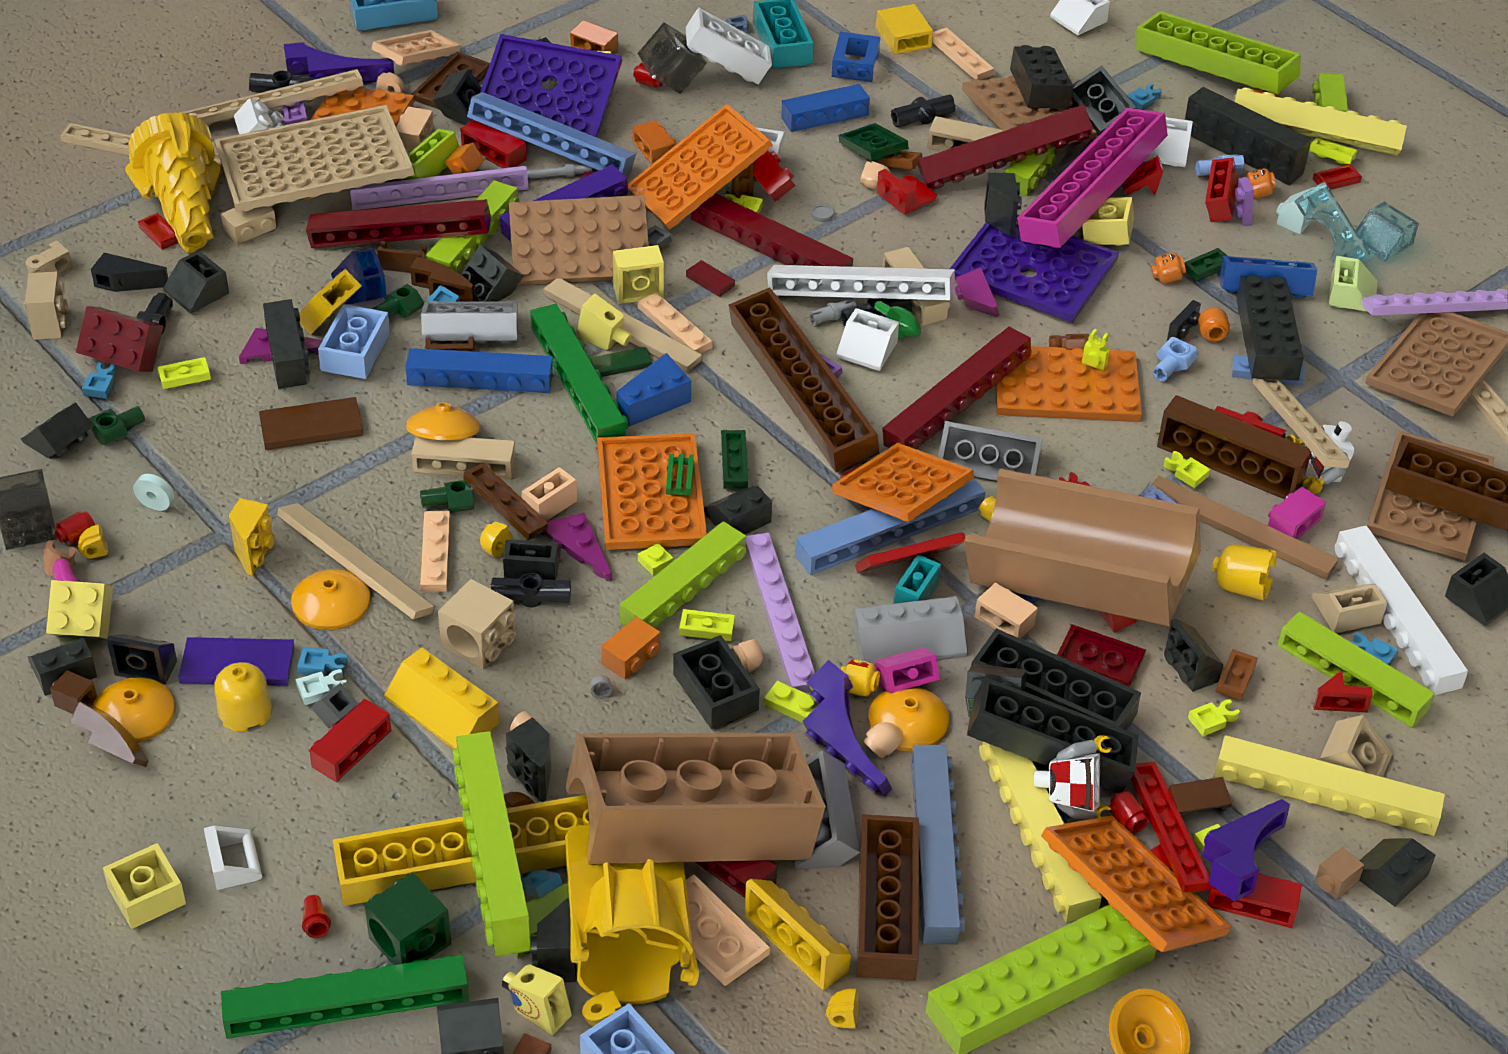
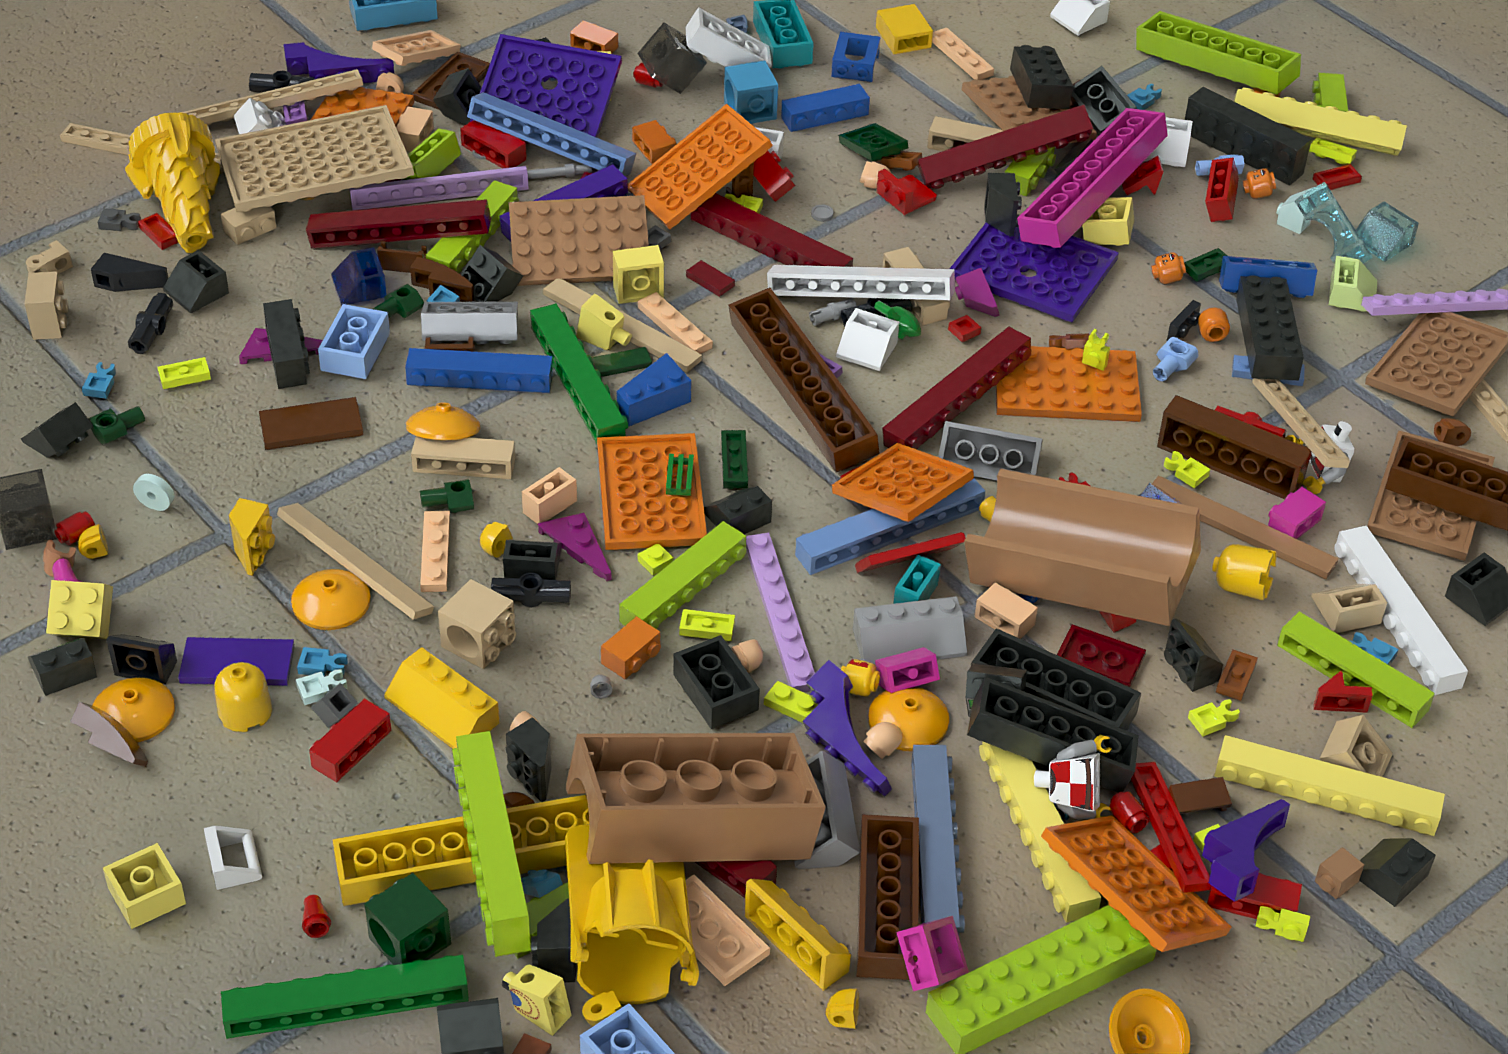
(71, 690): reddish brown brick -> none
(116, 219): none -> dark grey plate
(119, 339): dark red brick -> none
(328, 301): yellow brick -> none
(464, 159): orange brick -> none
(505, 501): reddish brown plate -> none
(751, 91): none -> dark azure brick
(923, 110): black piece -> none
(932, 966): none -> dark pink window
(964, 328): none -> red plate
(1244, 197): medium lavender plate -> none
(1287, 923): none -> neon yellow plate
(1452, 432): none -> dark orange piece

